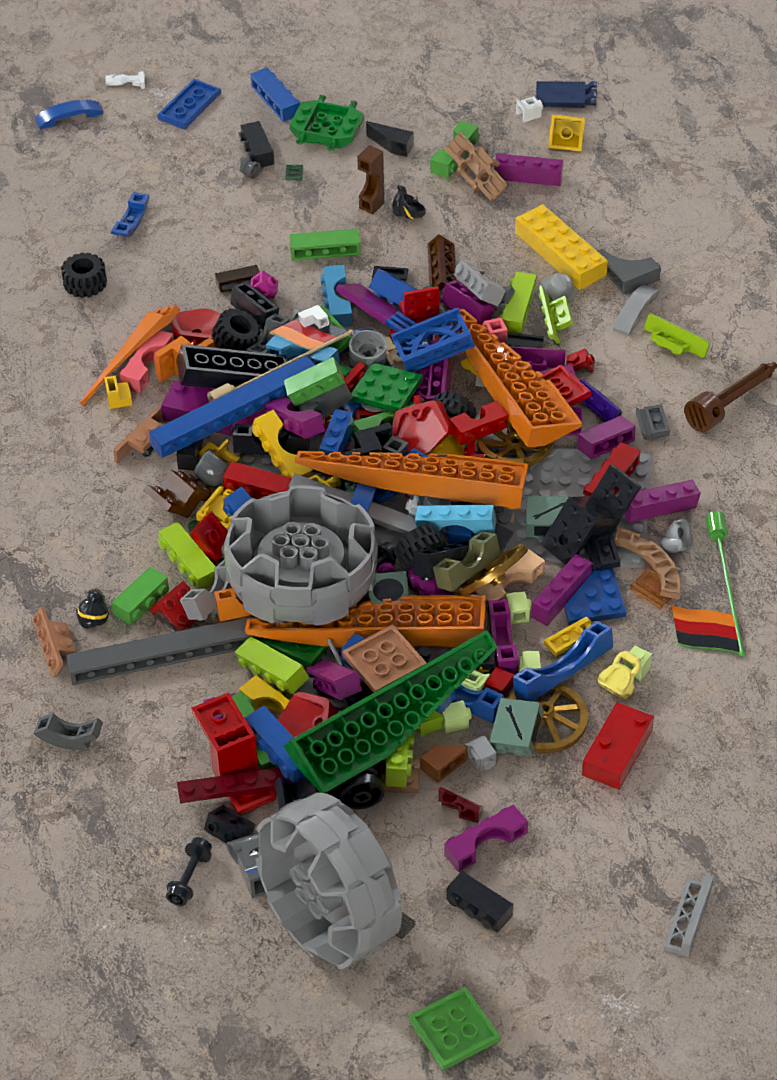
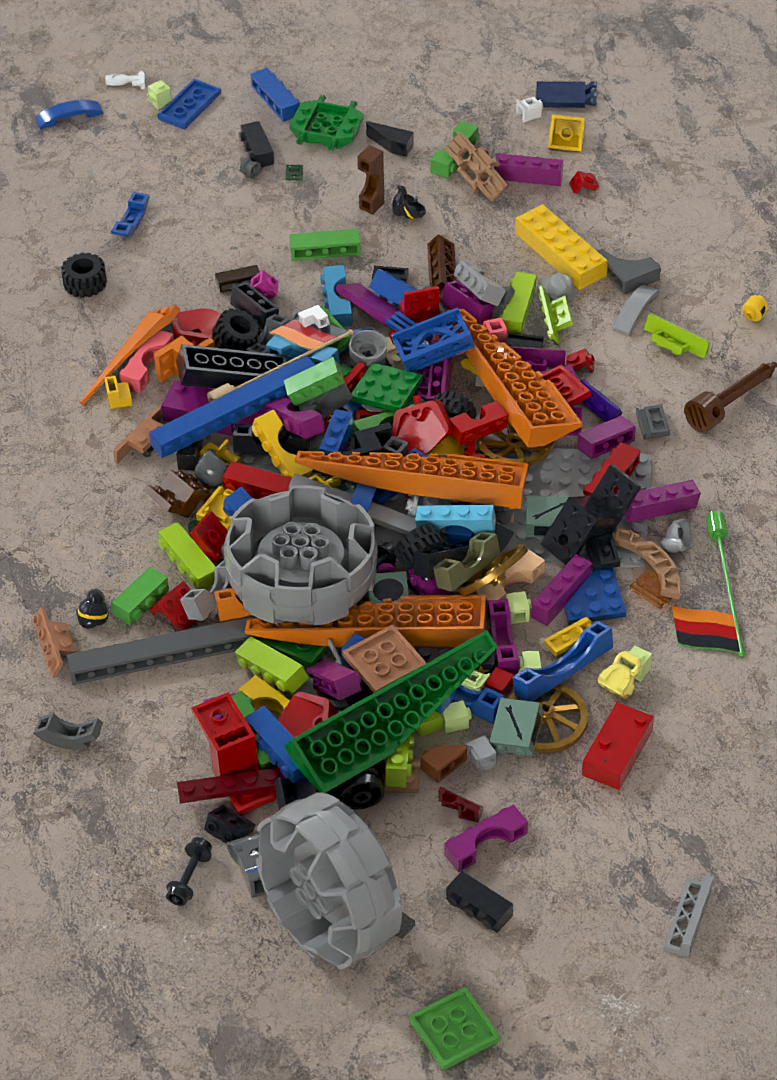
(159, 94): none -> yellowish green brick
(584, 180): none -> red bracket
(755, 308): none -> yellow head

